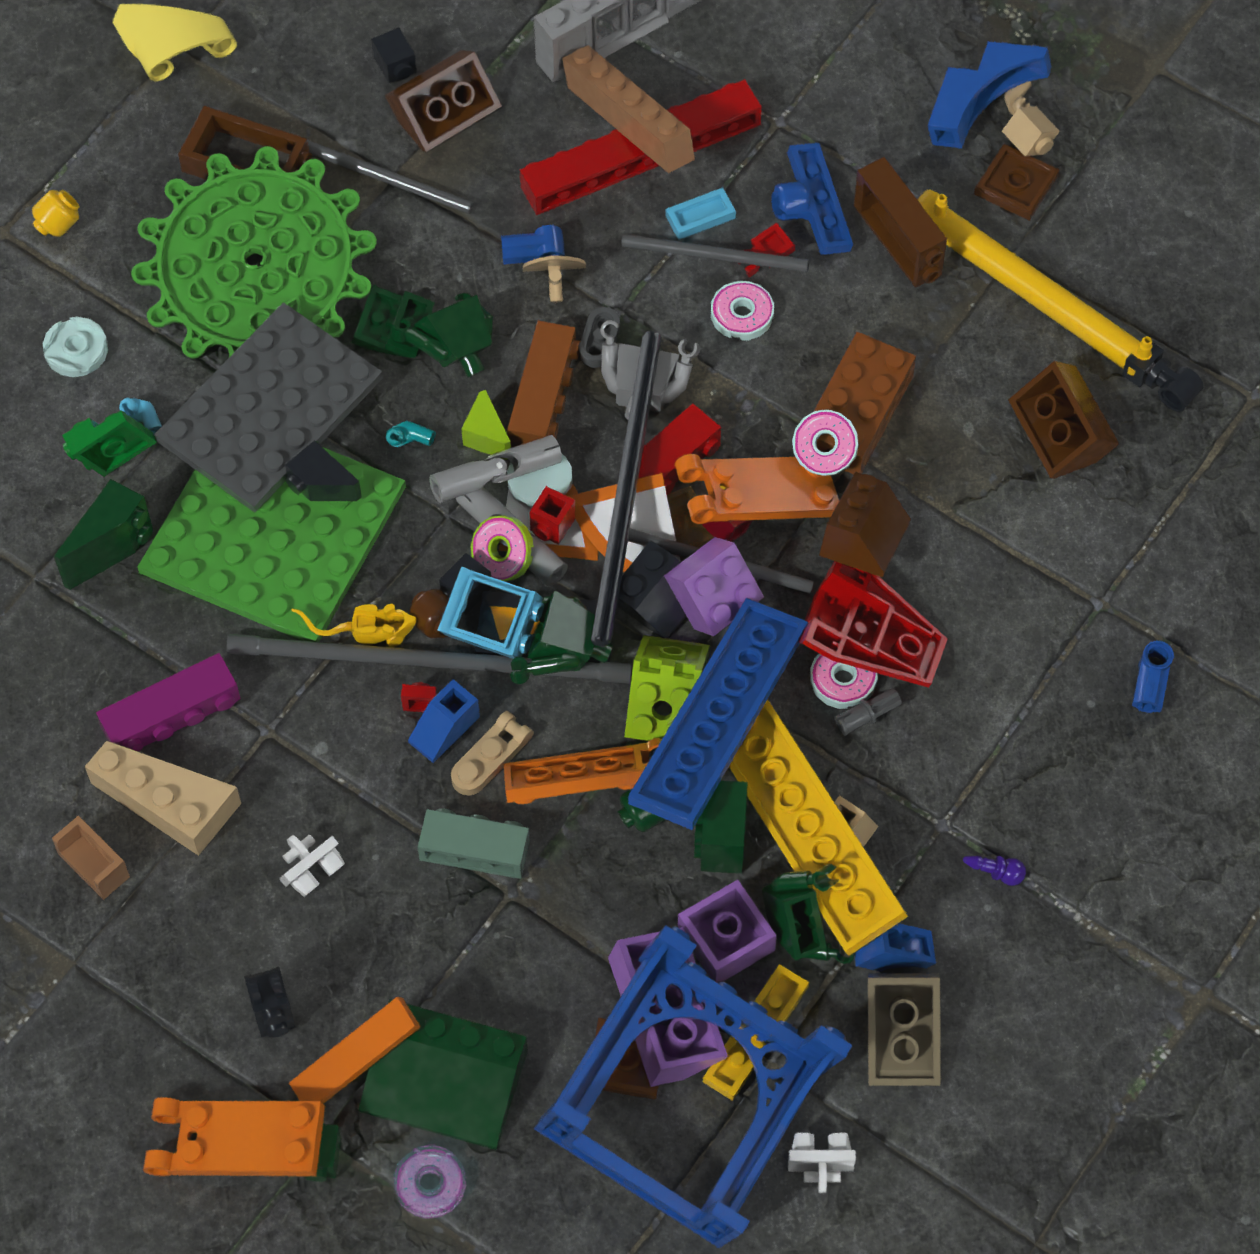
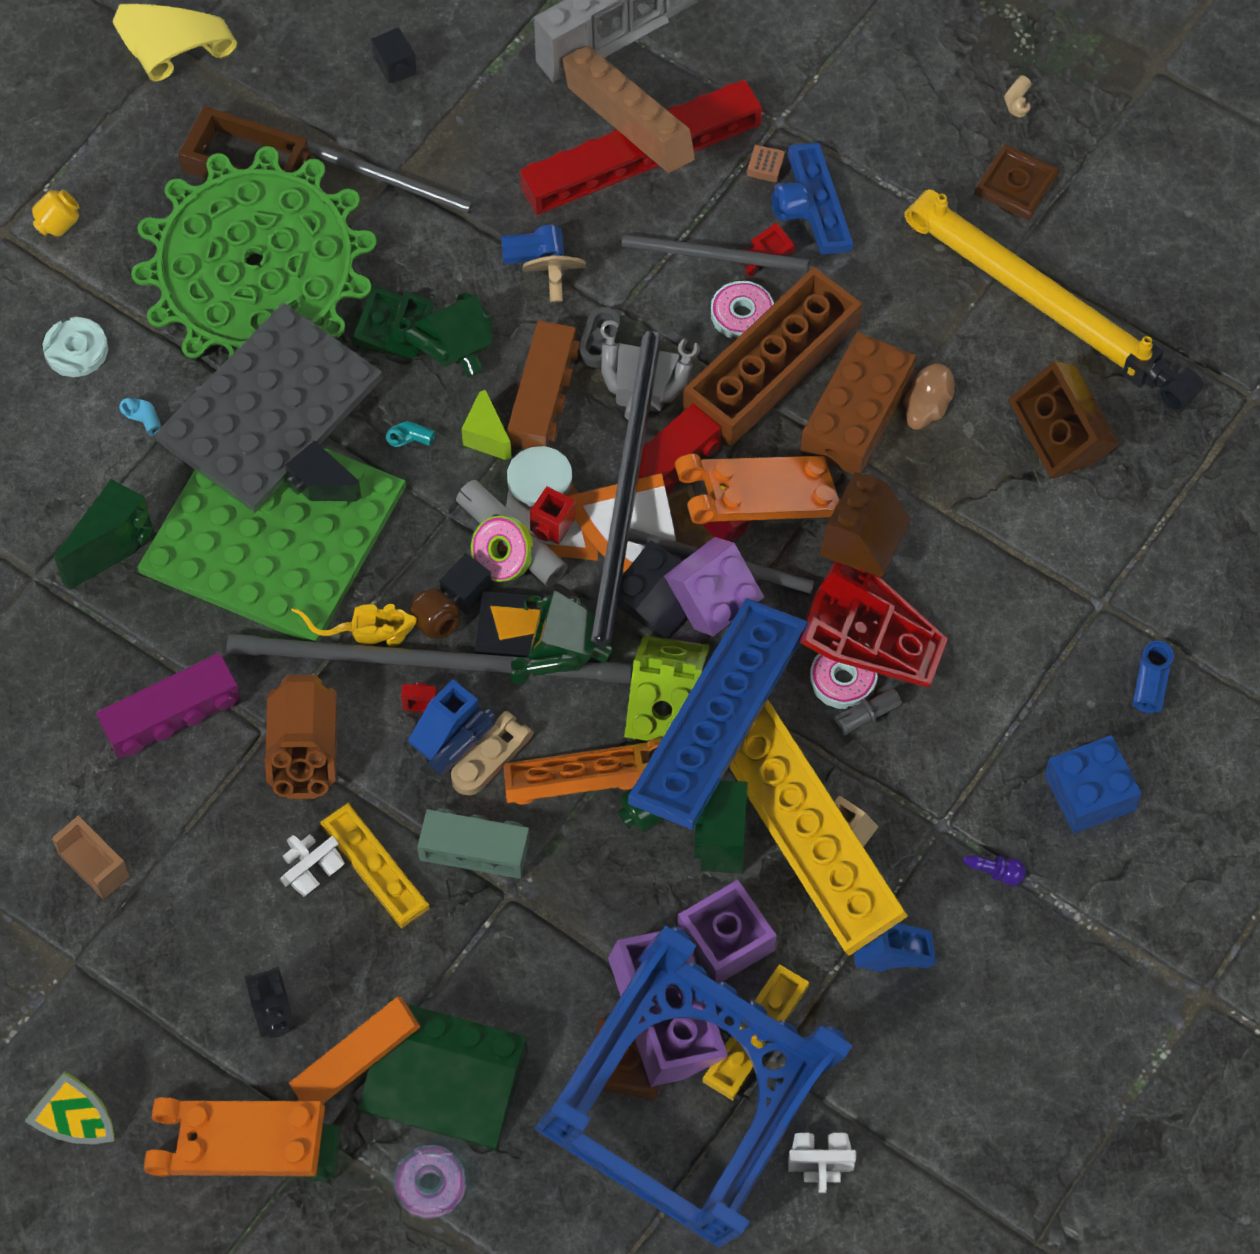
(72, 1113): none -> shield
(107, 444): green plate -> none
(167, 796): tan wedge -> none
(301, 737): none -> dark orange brick
(375, 865): none -> yellow tile
(444, 100): reddish brown slope -> none
(462, 742): none -> dark blue piece
(475, 474): light grey piece -> none
(518, 638): medium azure window -> none
(700, 213): medium azure tile -> none
(766, 163): none -> nougat tile
(774, 354): none -> dark orange brick
(796, 916): dark green torso -> none
(811, 429): tile -> none
(900, 222): reddish brown window -> none
(904, 1029): dark tan slope -> none
(929, 395): none -> medium nougat arm
(970, 91): blue arch -> none
(1031, 131): tan brick -> none
(1092, 784): none -> blue brick

